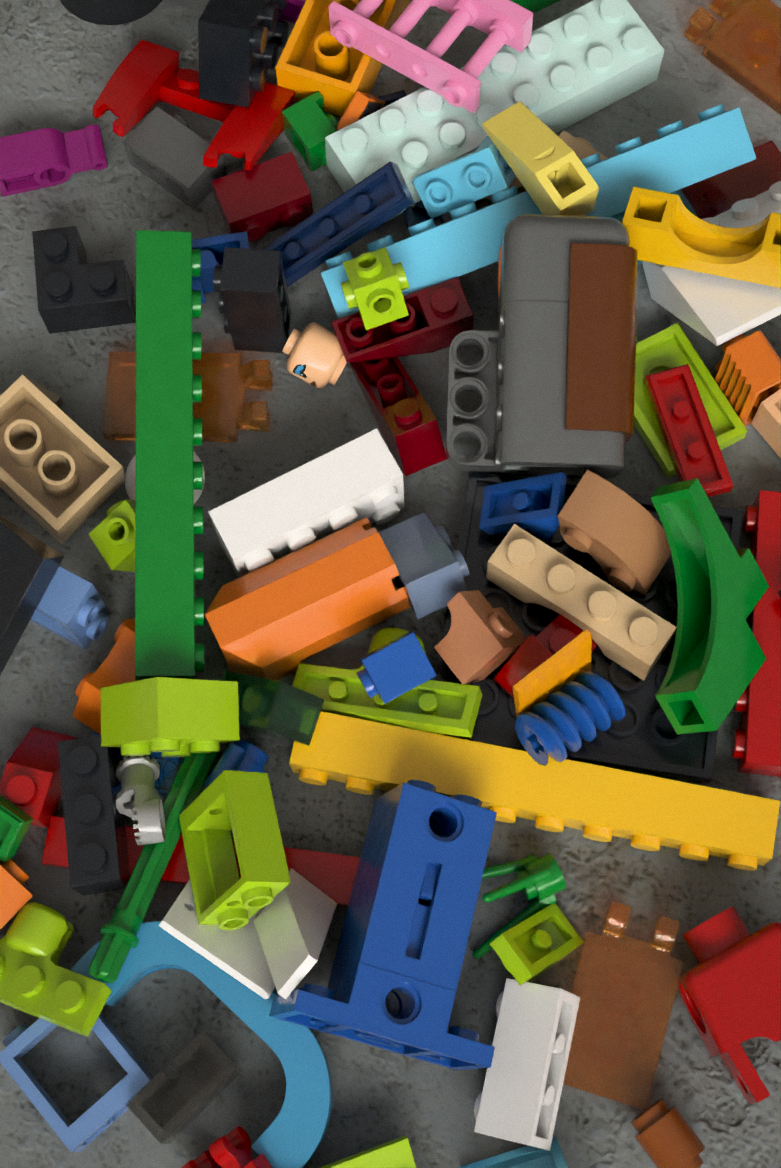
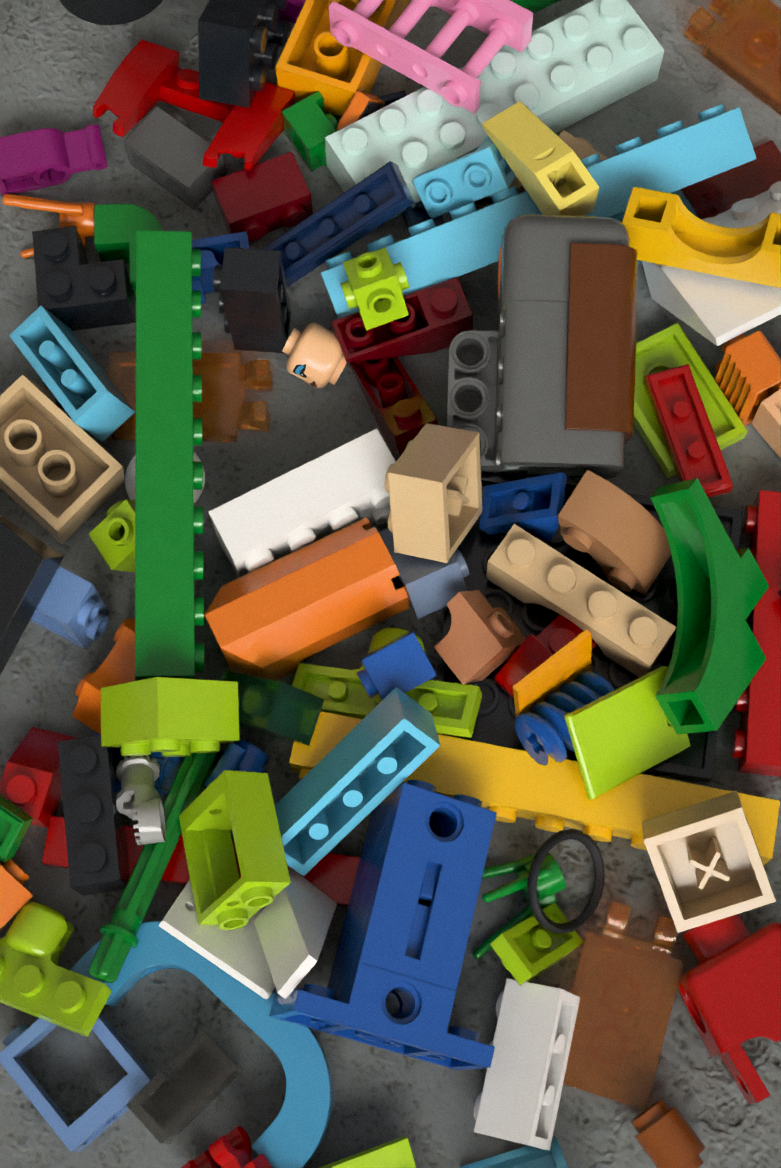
(70, 214): none -> orange plant
(71, 374): none -> medium azure brick
(116, 233): none -> green brick
(354, 778): none -> medium azure brick
(435, 492): none -> tan brick
(534, 873): none -> black tyre
(623, 734): none -> lime container
(707, 862): none -> tan brick

